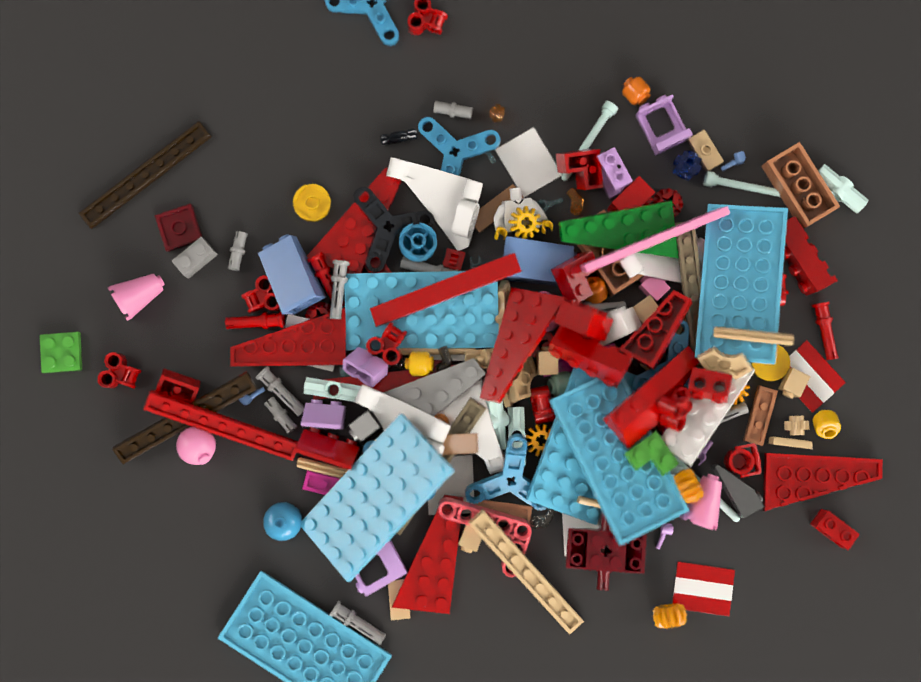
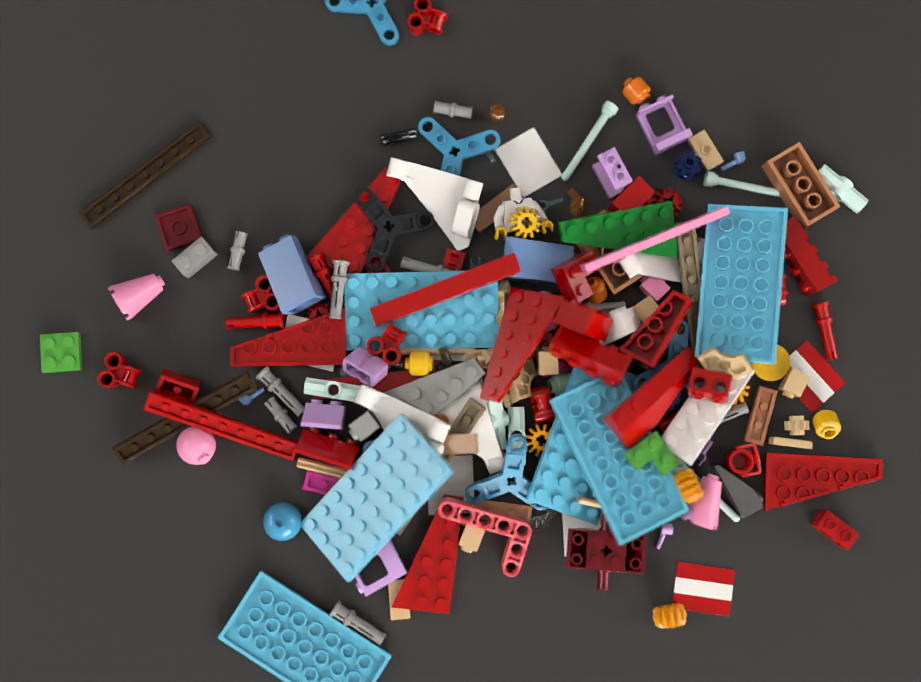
(311, 202): yellow tile -> none
(417, 242): dark azure cylinder -> none
(525, 571): tan tile -> none
(585, 165): red brick -> none
(674, 409): red piece -> none
(754, 336): tan axle -> none

